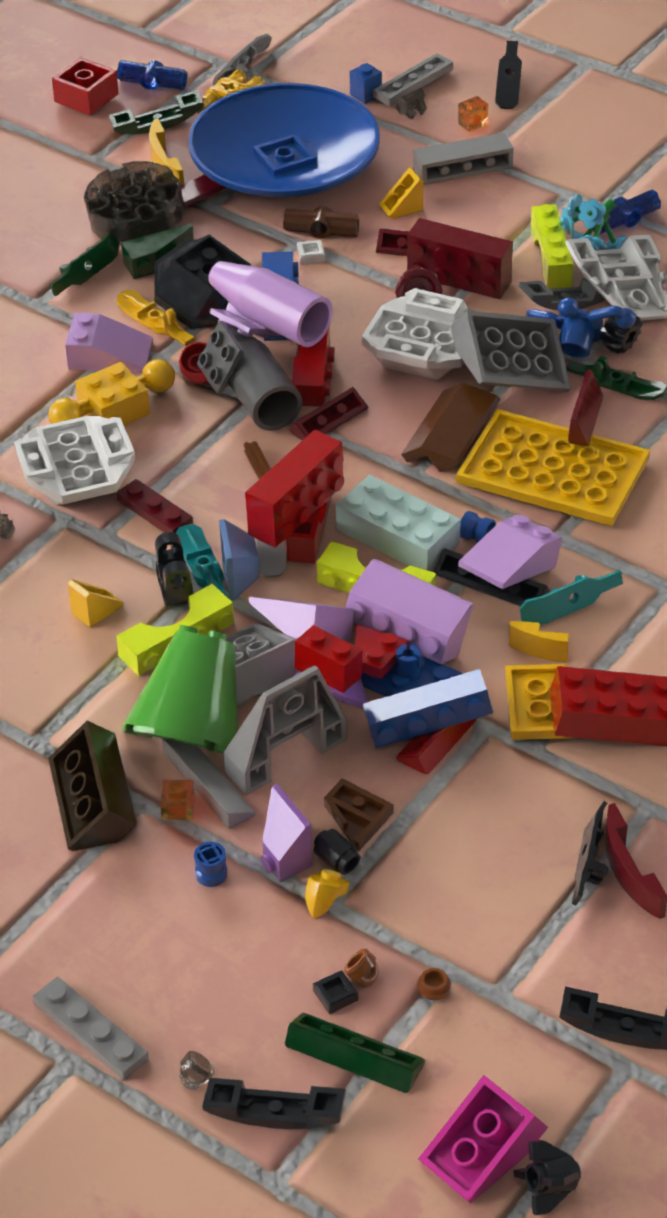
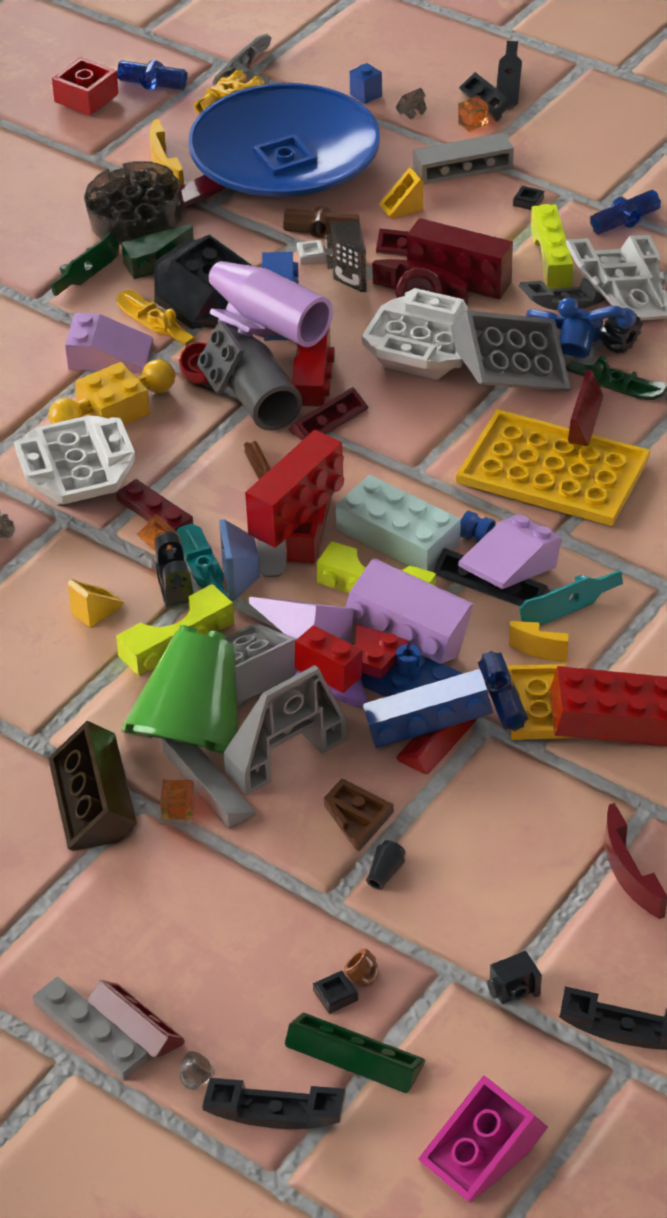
(134, 1019): none -> slope
(152, 530): none -> clear orange plate
(169, 116): dark green slope -> none
(210, 864): blue wheel -> none
(286, 837): medium lavender slope -> none
(323, 890): yellow plate -> none
(336, 851): black brick -> none
(347, 254): none -> clear smoke slope
(385, 864): none -> black cone
(388, 271): none -> dark red slope
(413, 79): light grey plate -> none
(434, 984): dark orange plate -> none
(451, 426): reddish brown slope -> none
(478, 86): none -> black plate
(502, 691): none -> clear blue piece
(514, 978): none -> black brick
(528, 197): none -> black tile
(550, 1175): black brick -> none
(587, 868): black piece -> none
(594, 216): medium azure plant -> none

